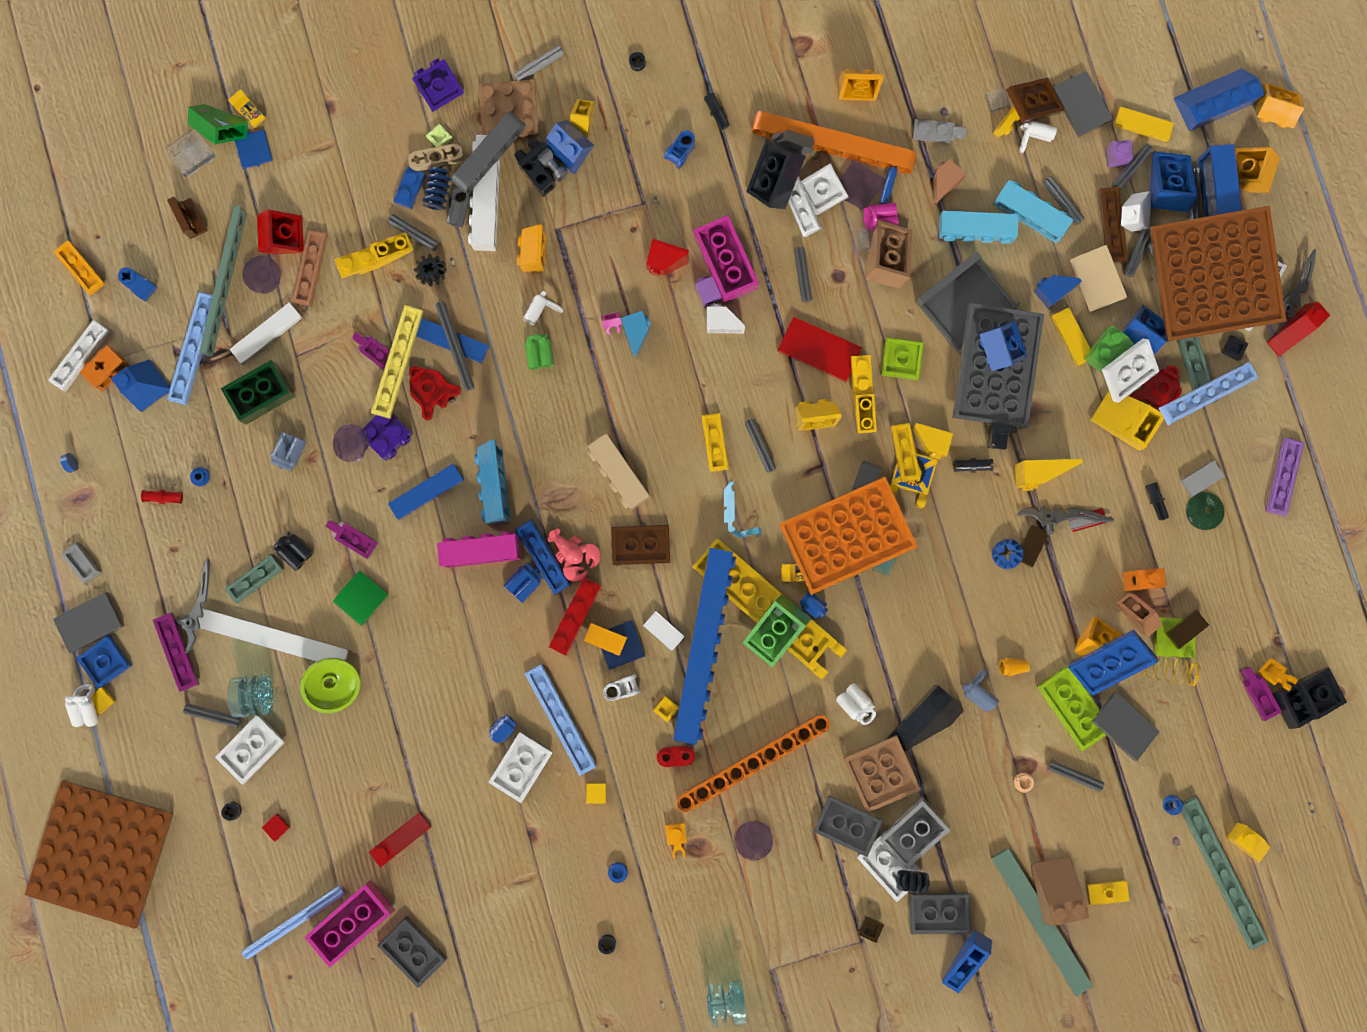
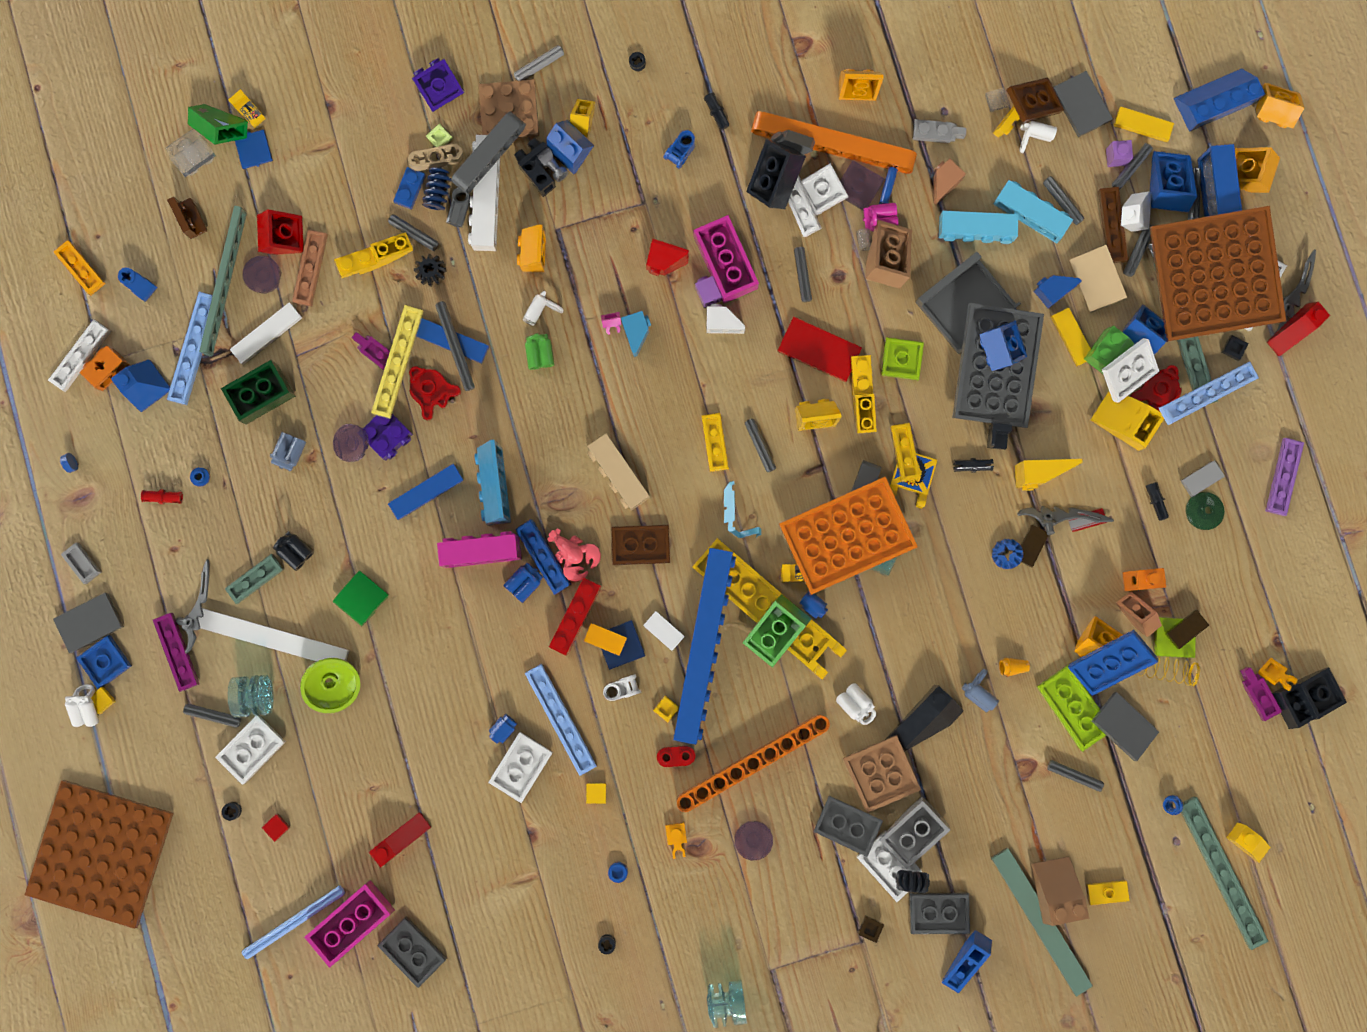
(352, 538): magenta hinge -> none
(933, 440): yellow slope -> none
(1023, 782): light nougat plate -> none

